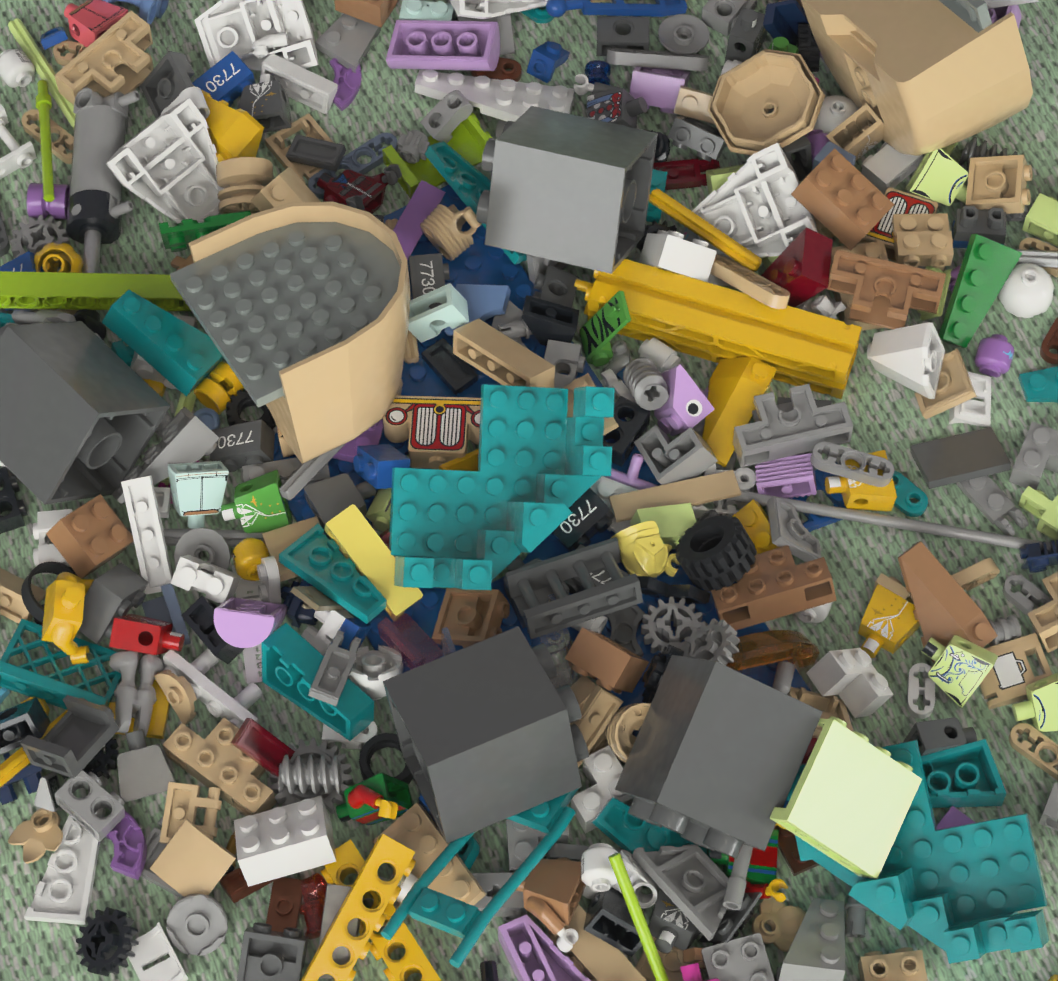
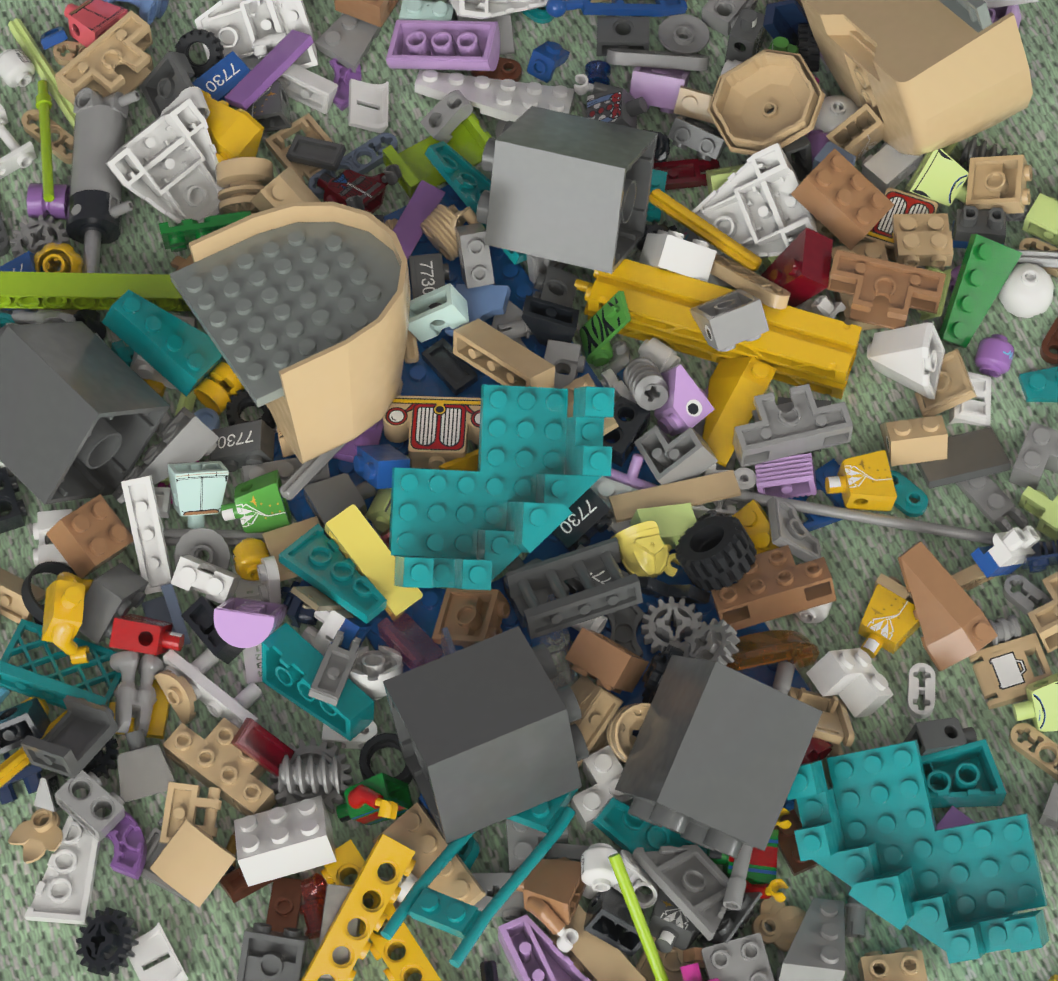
(197, 924): light grey tile -> none
(206, 38): none -> black tyre
(269, 69): none -> medium lavender tile
(370, 95): none -> white piece
(413, 146): light grey gear -> none
(474, 255): none -> light grey brick
(731, 320): none -> light grey slope
(849, 799): yellowish green panel -> none
(869, 477): light grey beam -> none
(915, 440): none -> tan slope
(958, 666): yellowish green torso -> none
(1007, 553): none -> white hips

